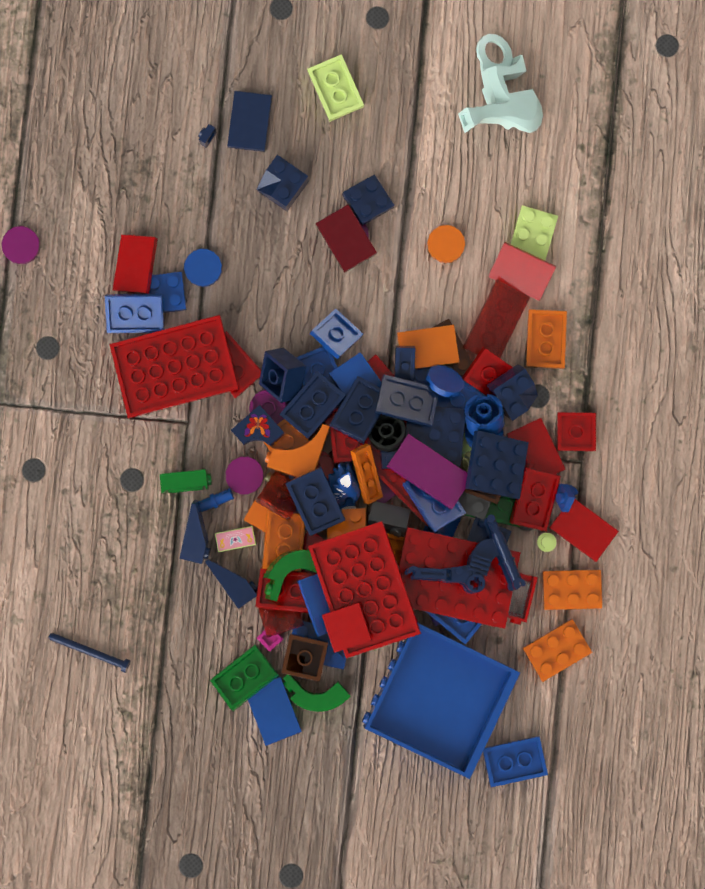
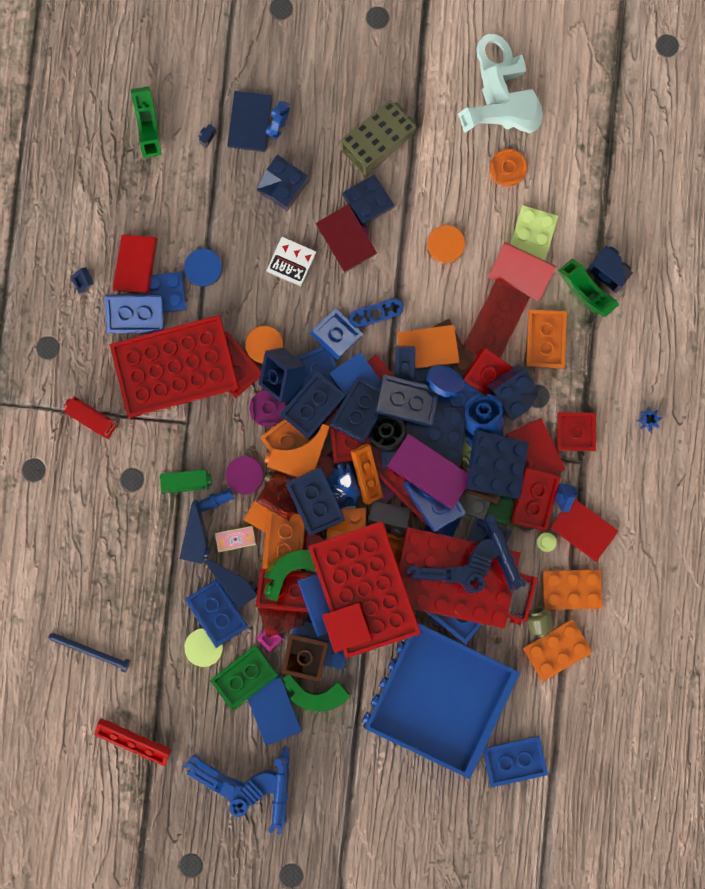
(20, 245): magenta tile -> none
(82, 280): none -> dark blue plate
(90, 417): none -> red window
(132, 742): none -> red plate
(147, 122): none -> green arch
(201, 650): none -> yellowish green tile
(216, 613): none -> blue tile
(250, 791): none -> blue piece
(258, 427): dark blue tile -> none
(261, 340): none -> orange tile
(280, 115): none -> blue plate
(291, 261): none -> tile
(335, 88): yellowish green plate -> none
(377, 137): none -> olive slope
(391, 314): none -> blue beam
(508, 167): none -> orange tile
(540, 621): none -> olive head
(586, 290): none -> green arch
(610, 269): none -> dark blue slope
(643, 419): none -> blue gear

